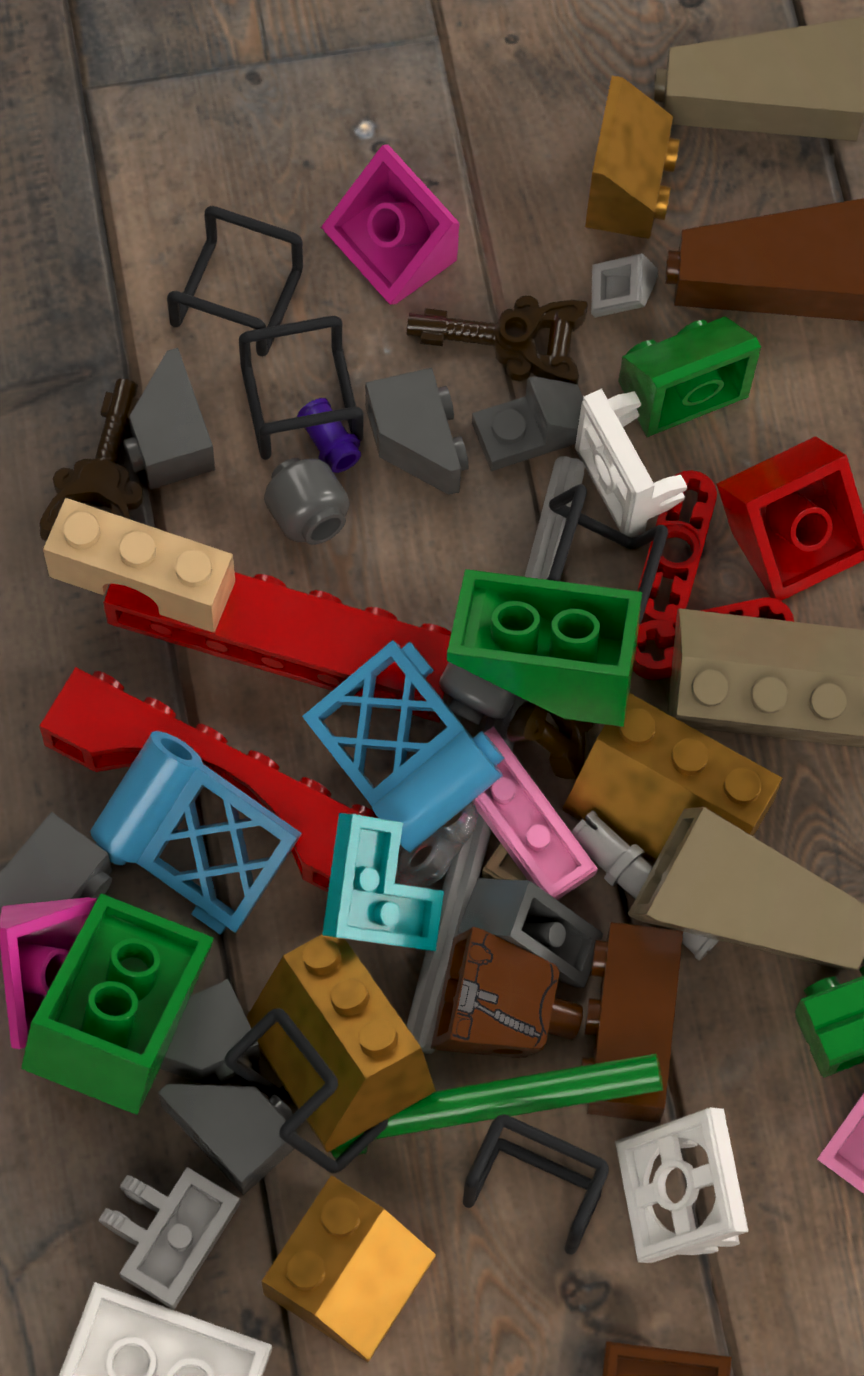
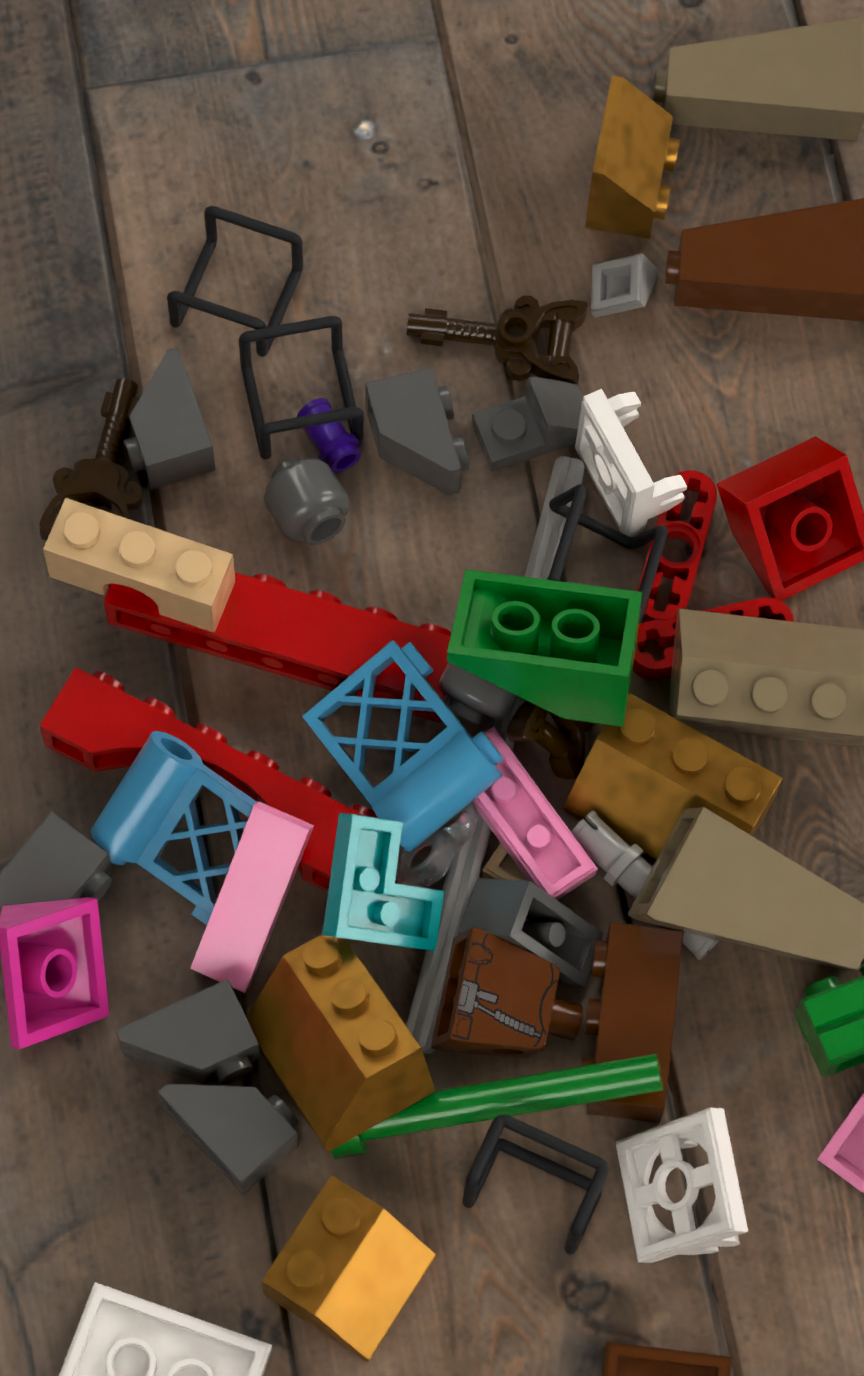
(116, 1004): green slope -> none
(178, 1237): light grey hinge -> none
(252, 896): none -> bright pink tile
(331, 1082): black piece -> none
(393, 228): dark pink slope -> none
(690, 373): green slope -> none

